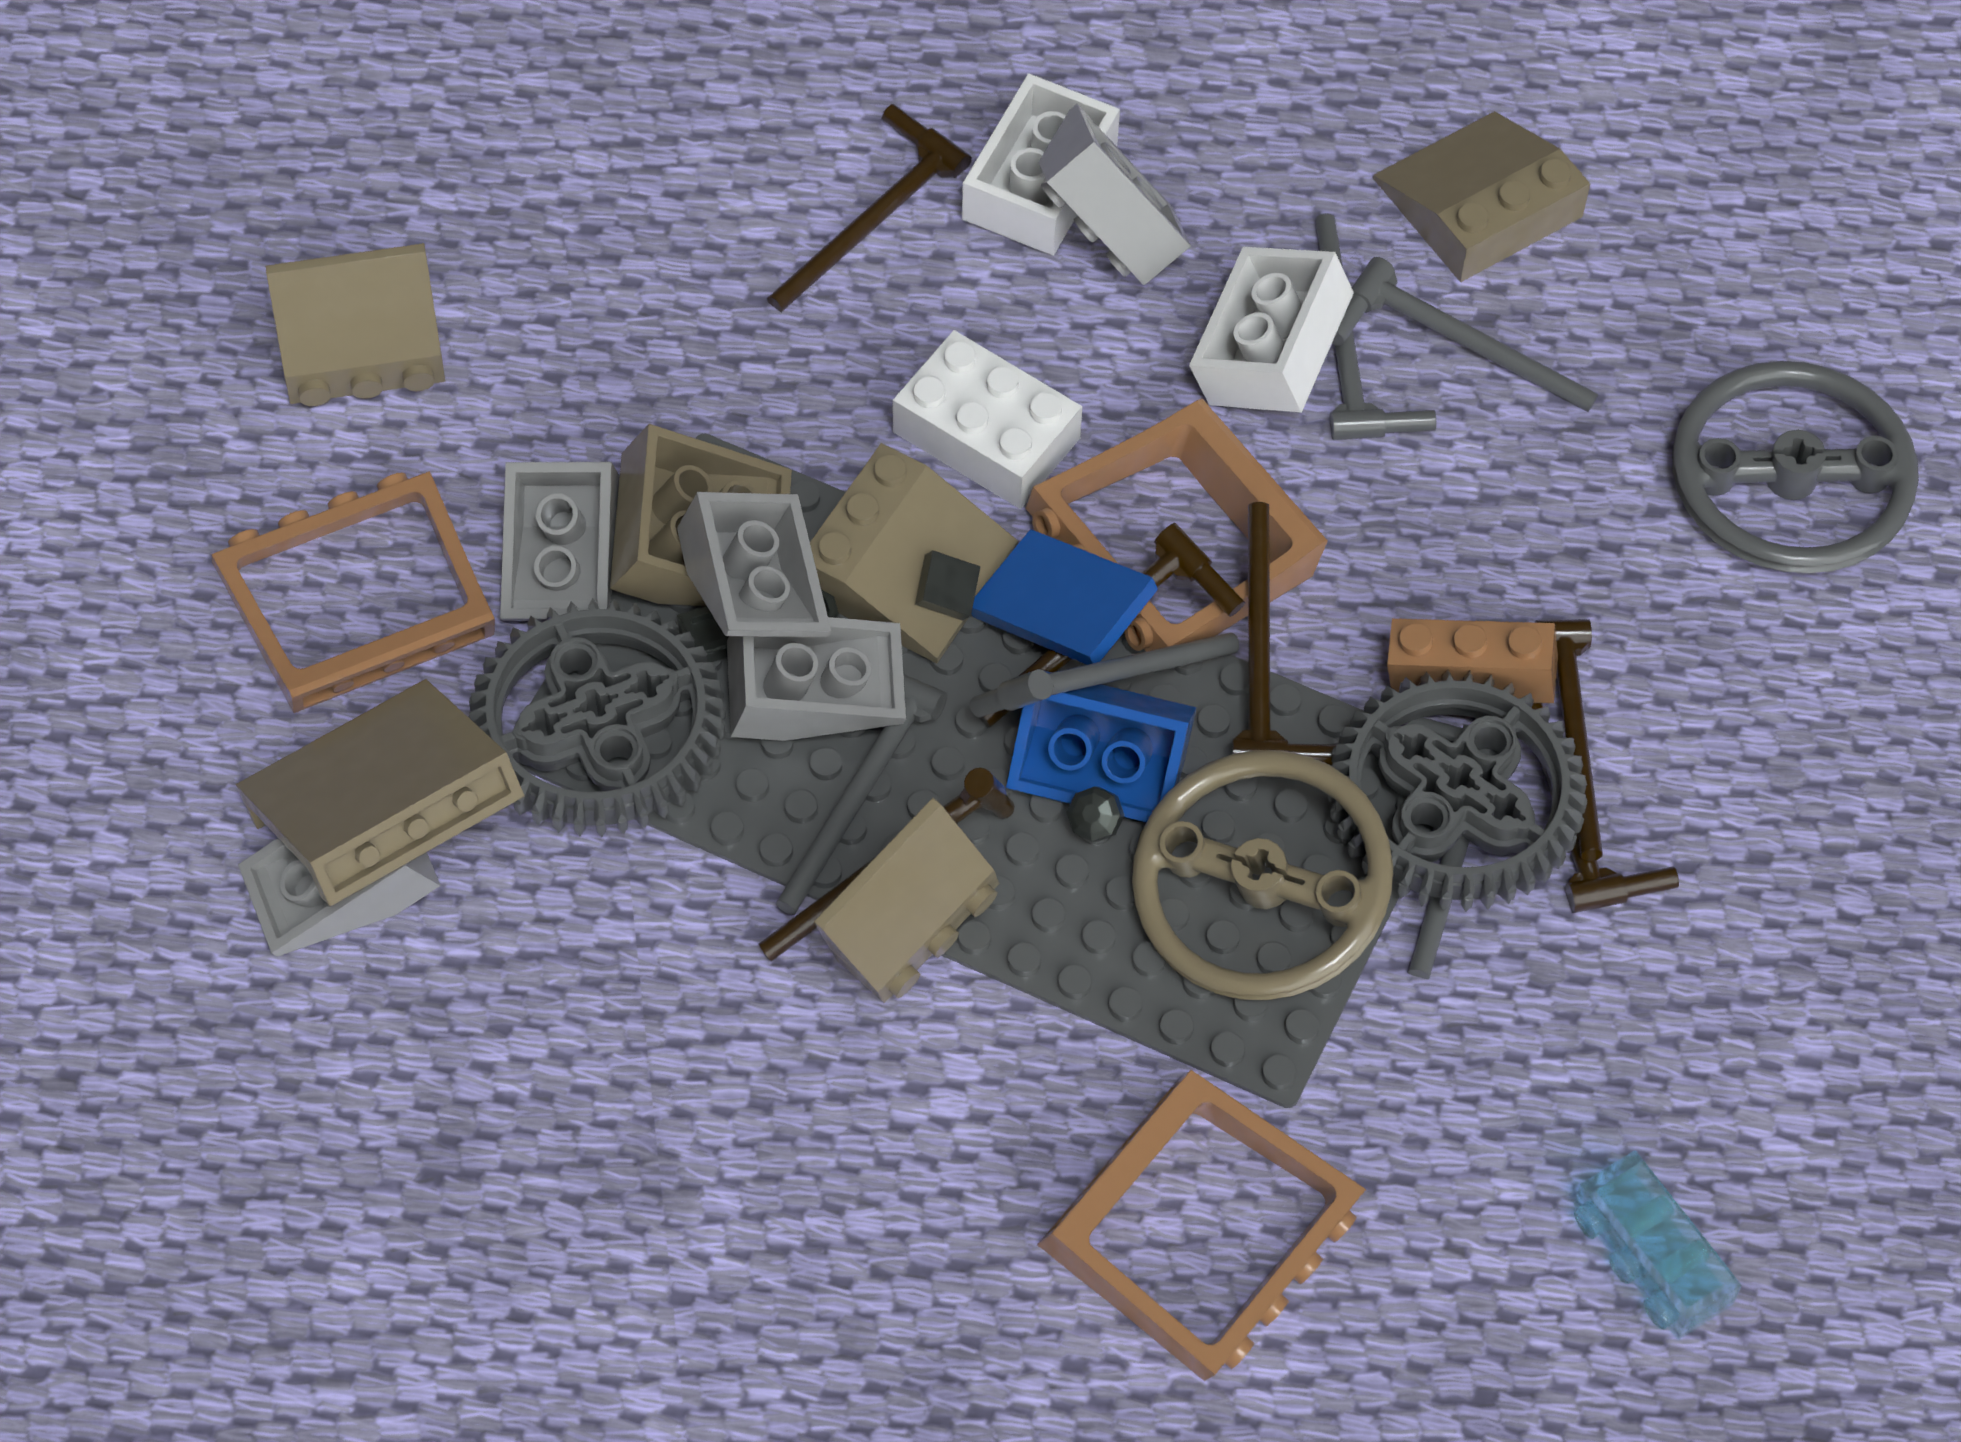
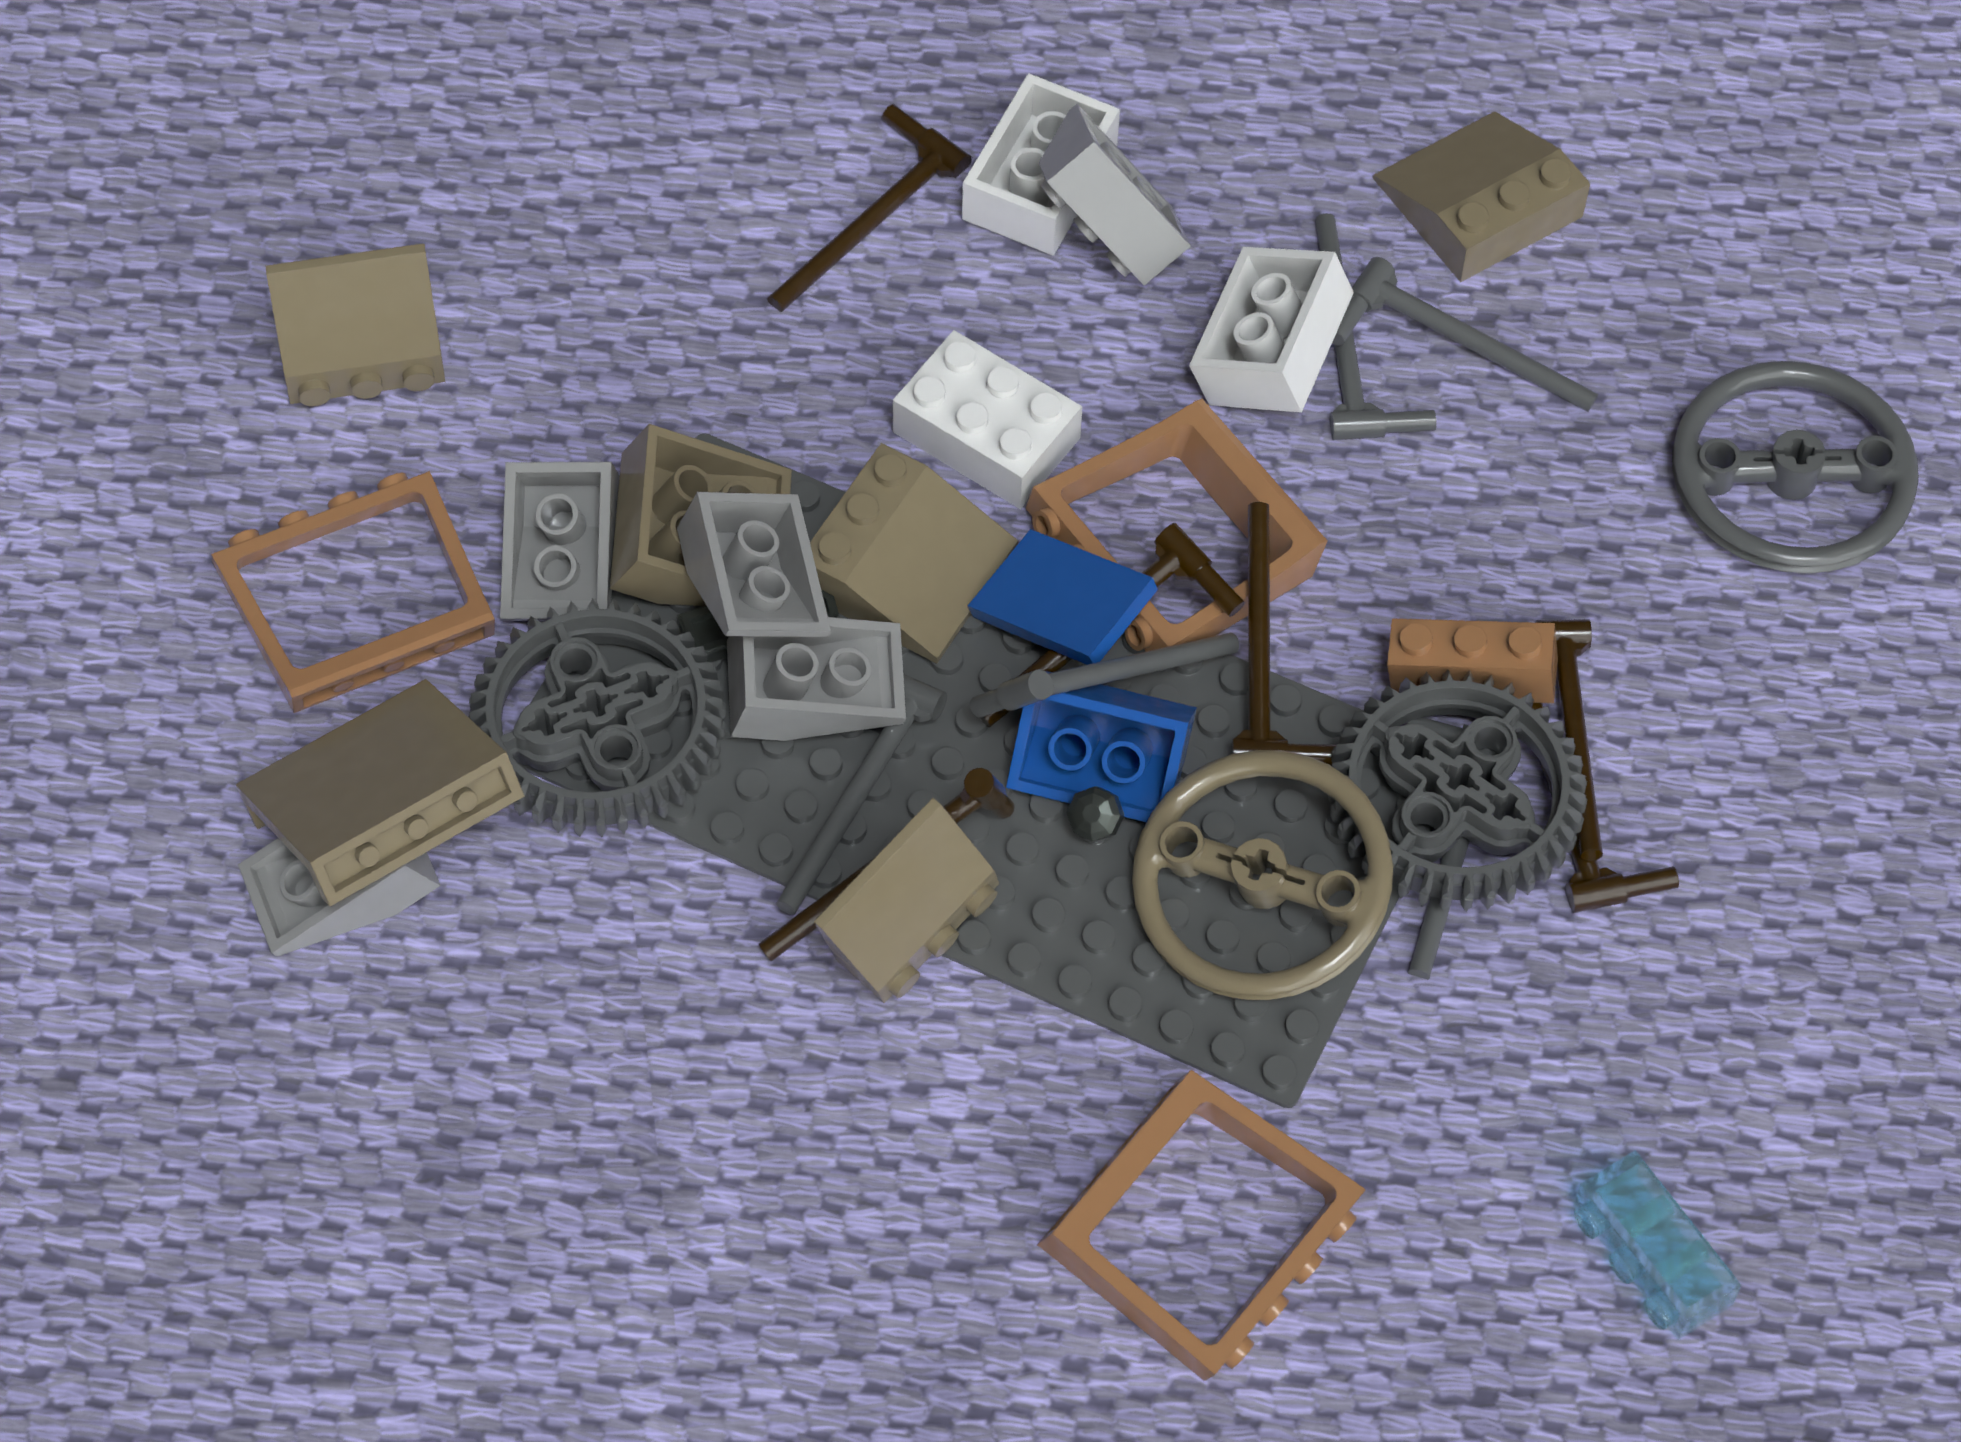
(947, 585): pearl dark grey tile -> none

